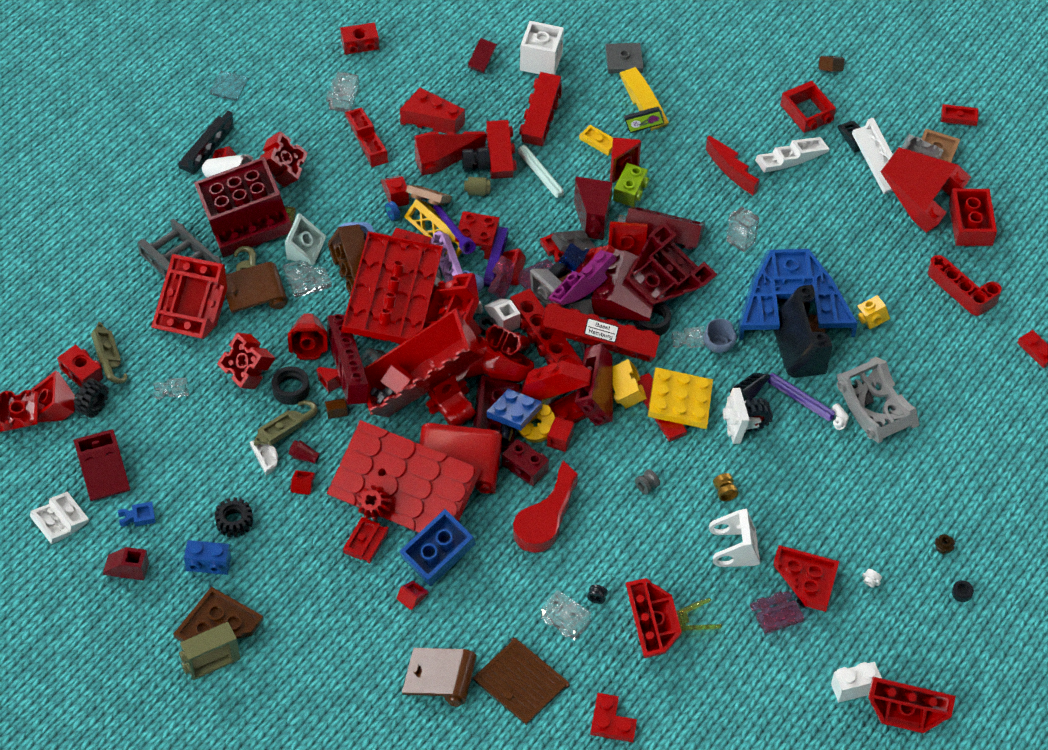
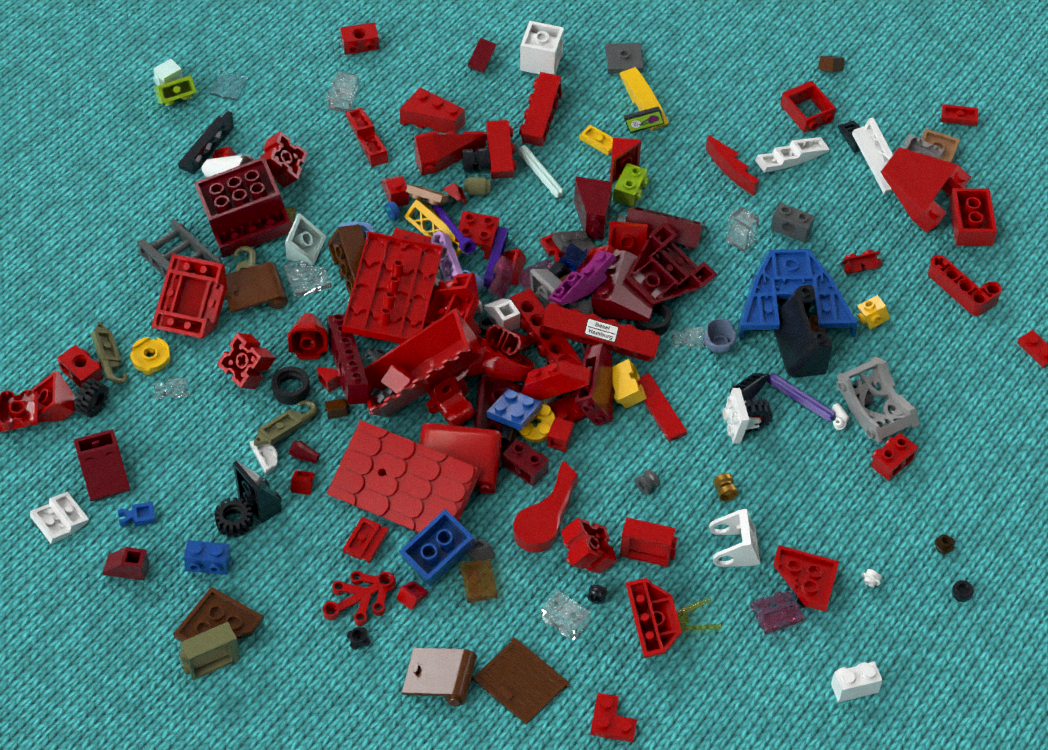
(152, 364): none -> yellow plate
(167, 72): none -> light aqua brick
(175, 89): none -> lime brick
(256, 492): none -> black slope
(354, 634): none -> black plate
(361, 595): none -> red plant
(366, 505): red gear -> none
(456, 192): none -> red slope
(478, 580): none -> clear orange plate
(481, 551): none -> dark grey slope
(588, 546): none -> red brick
(648, 542): none -> red window
(680, 398): yellow plate -> none
(792, 222): none -> dark grey brick
(868, 259): none -> red hinge
(894, 456): none -> red brick
(909, 705): red wedge -> none

